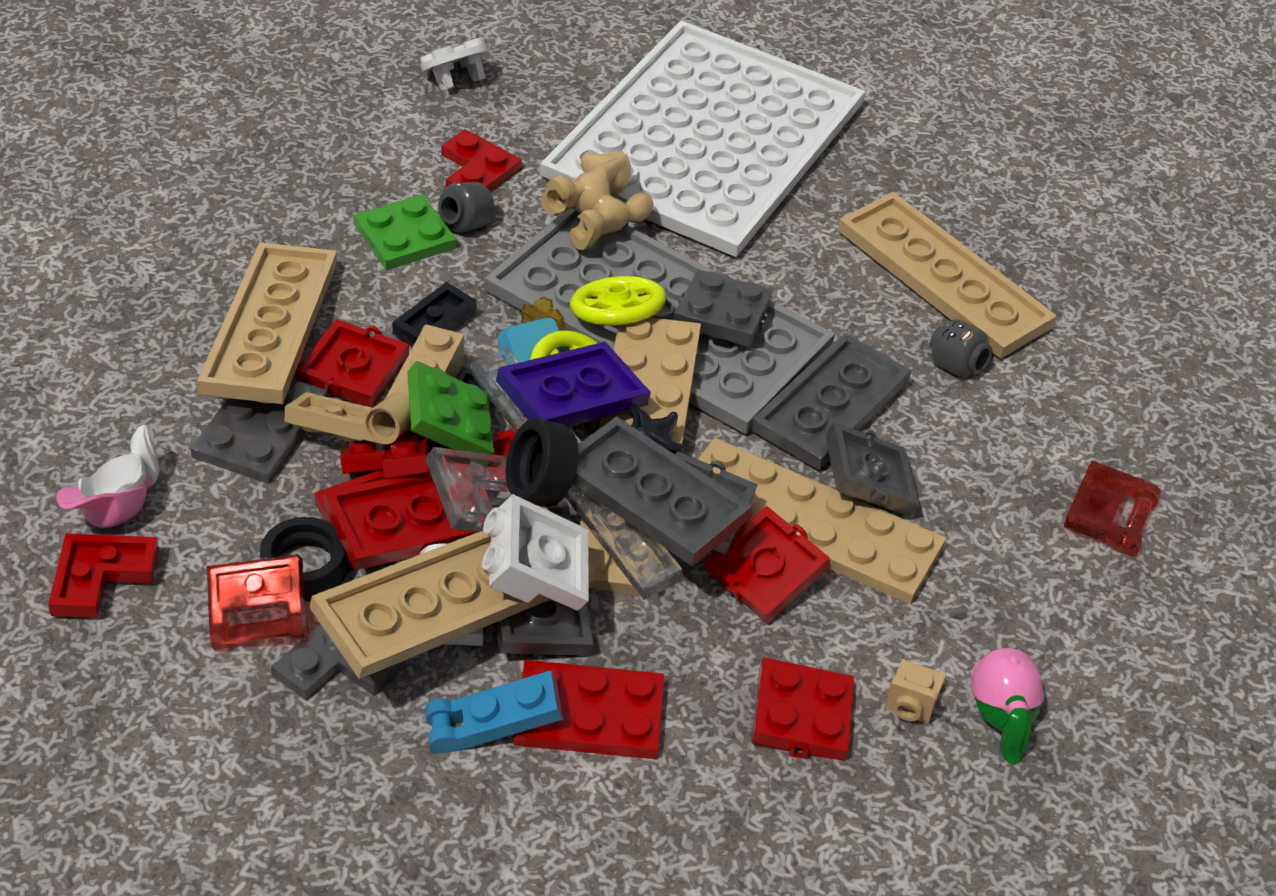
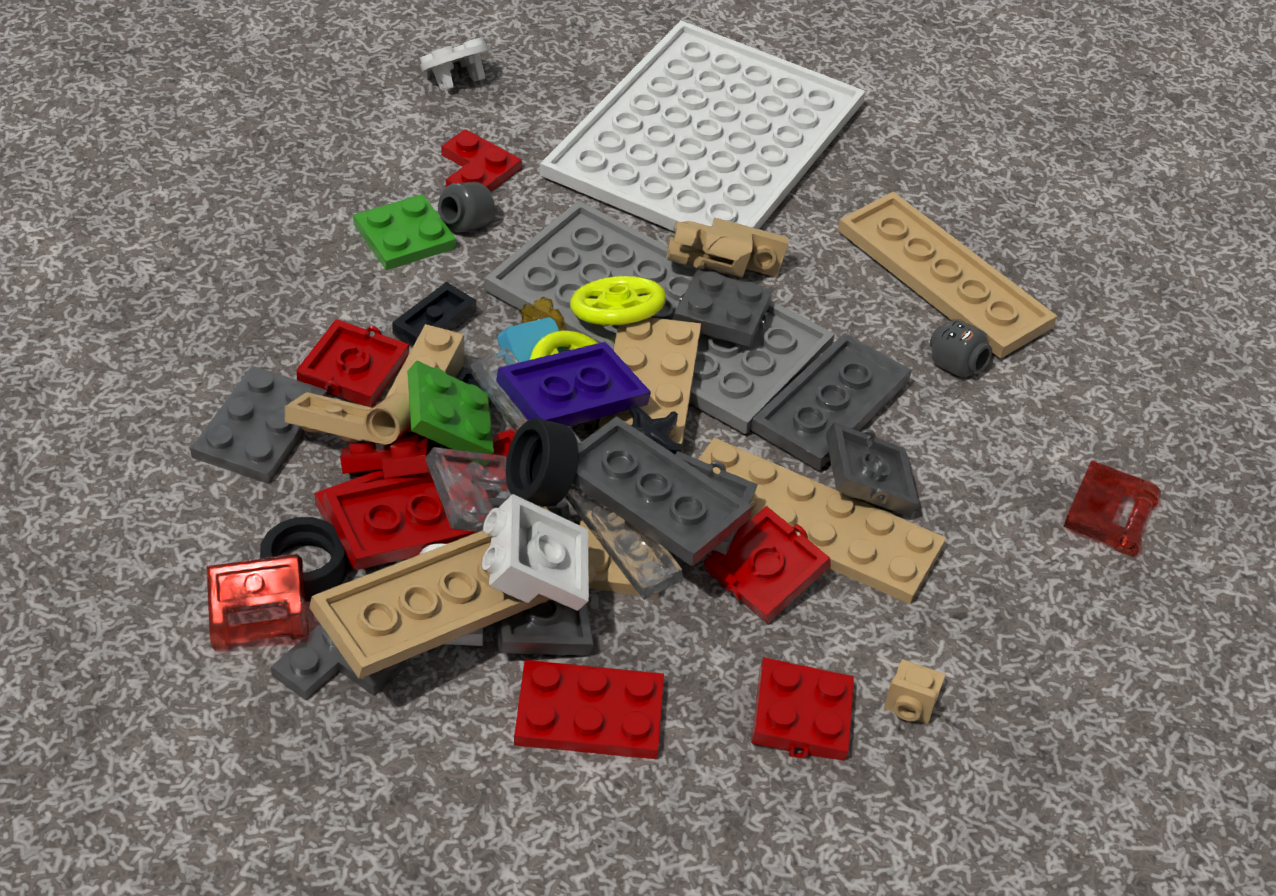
(93, 560): red plate -> none
(117, 487): hair -> none
(268, 324): tan plate -> none
(493, 713): dark azure plate -> none
(592, 197): tan animal -> none
(727, 247): none -> tan plate
(1008, 697): bright pink hair -> none

